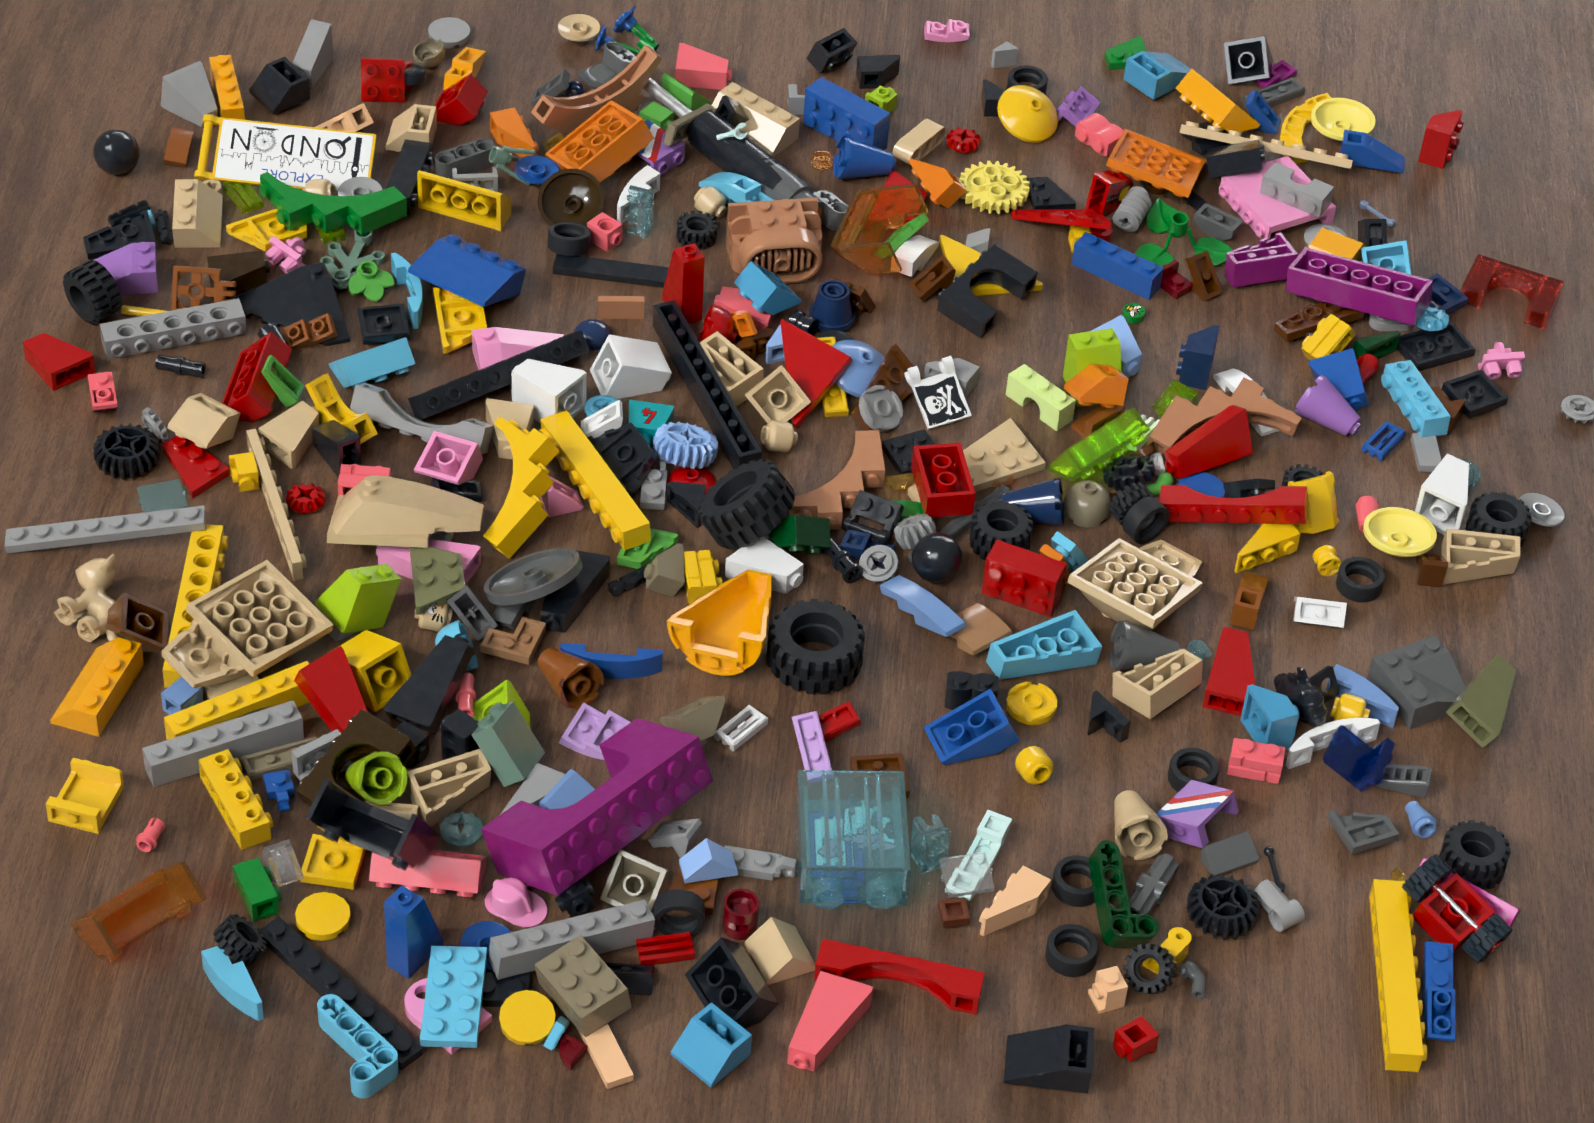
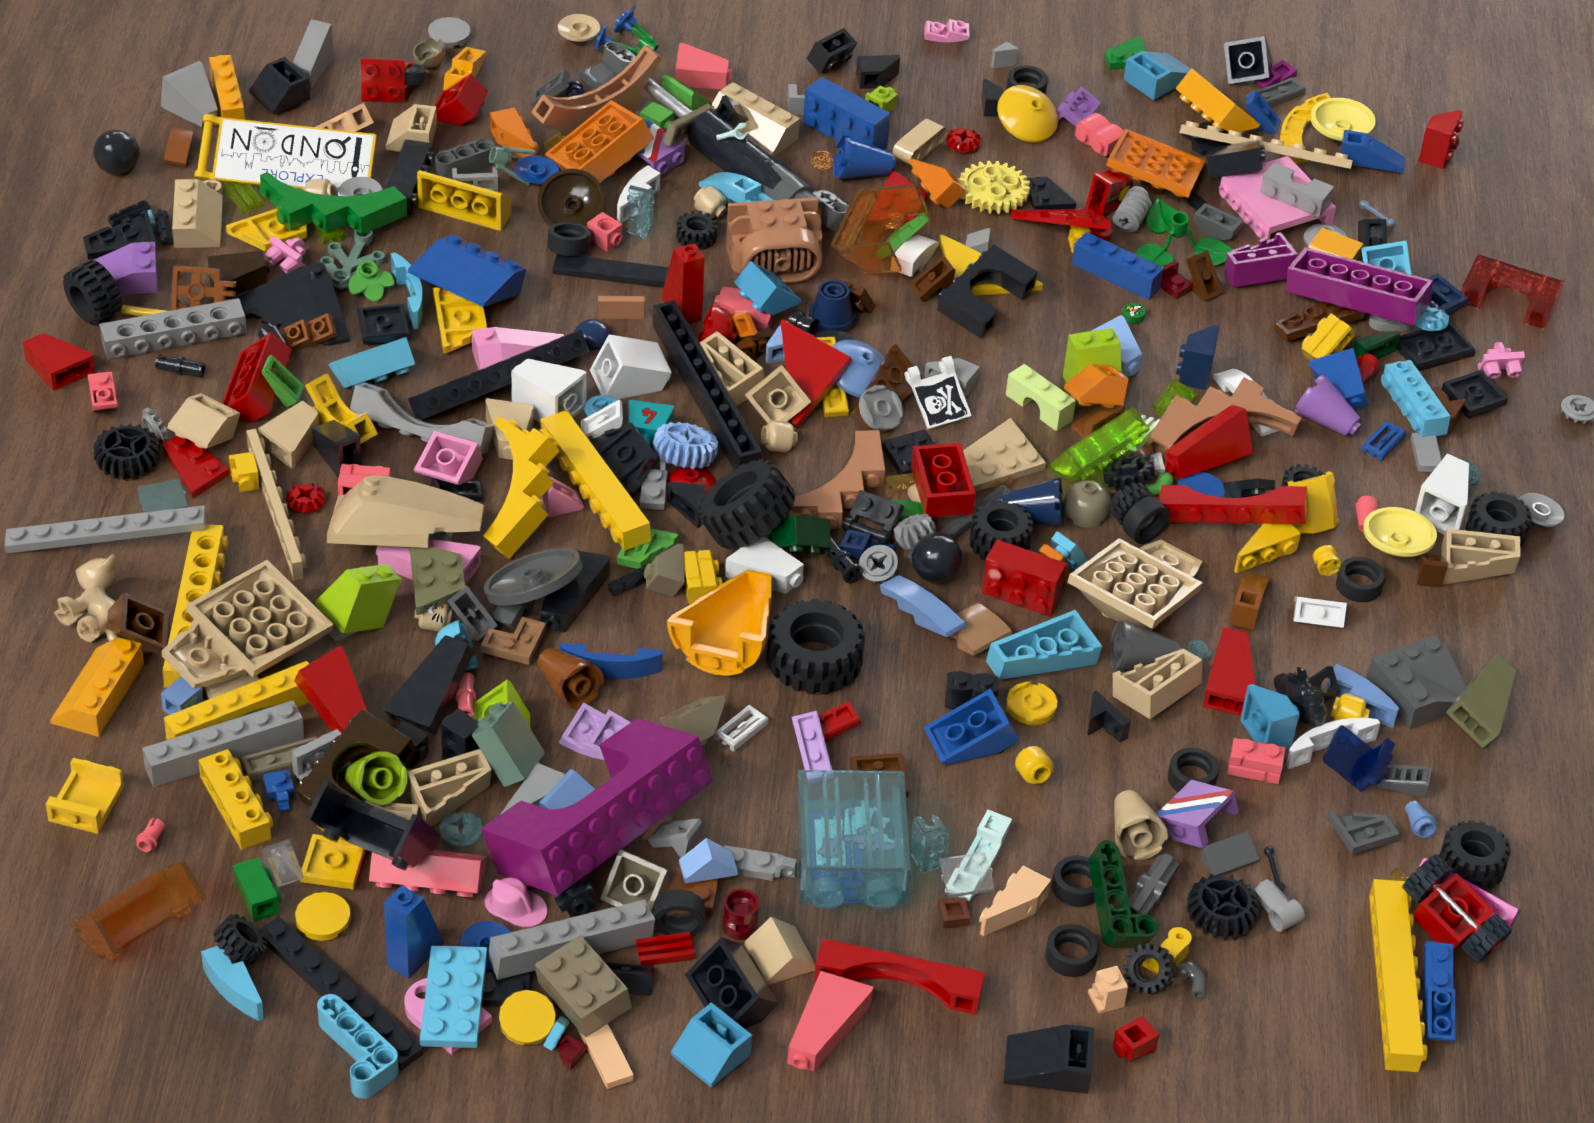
(377, 667): yellow slope -> none

